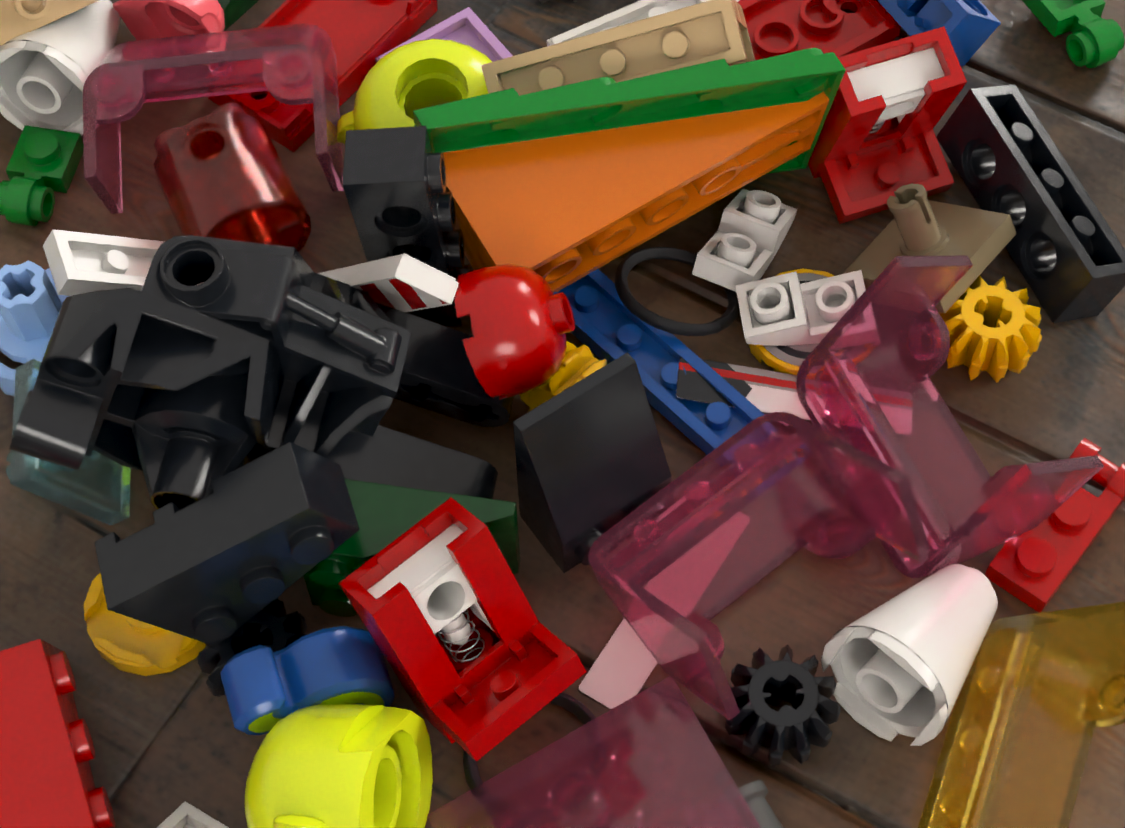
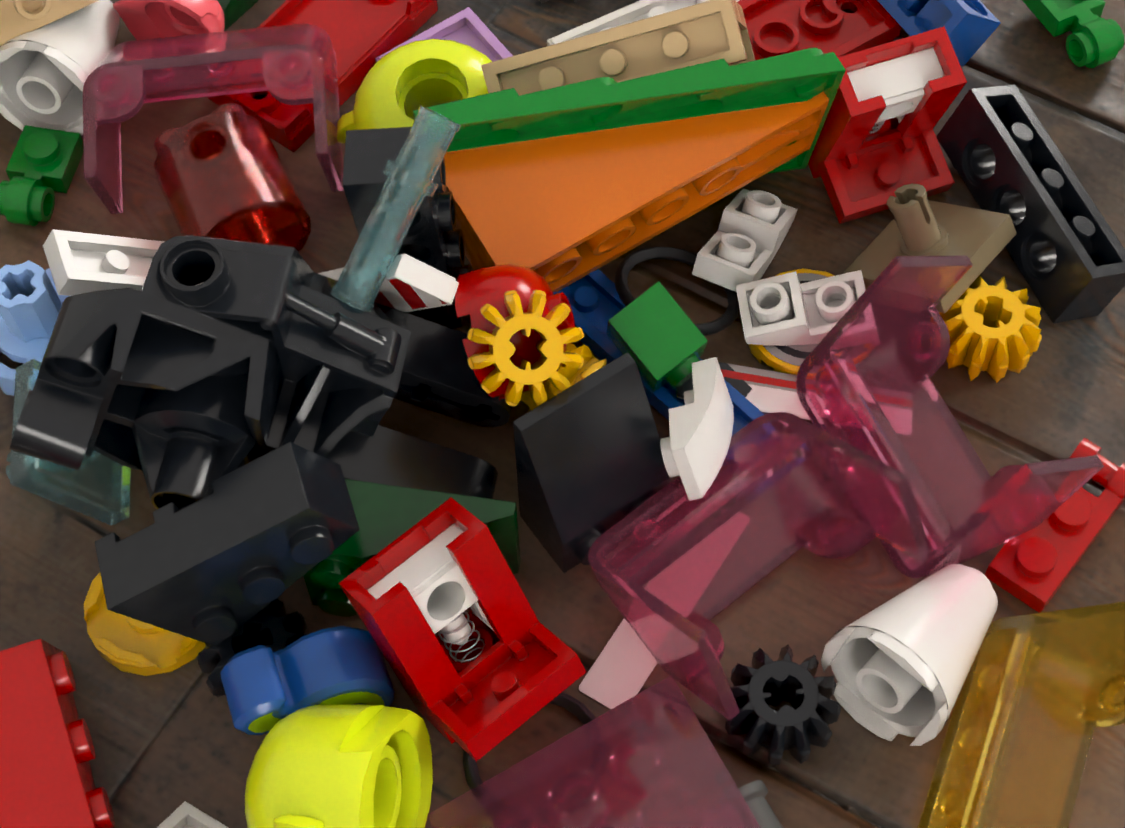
(403, 192): none -> clear light blue pin
(549, 346): none -> yellow gear
(658, 338): none -> green brick
(699, 430): none -> white slope

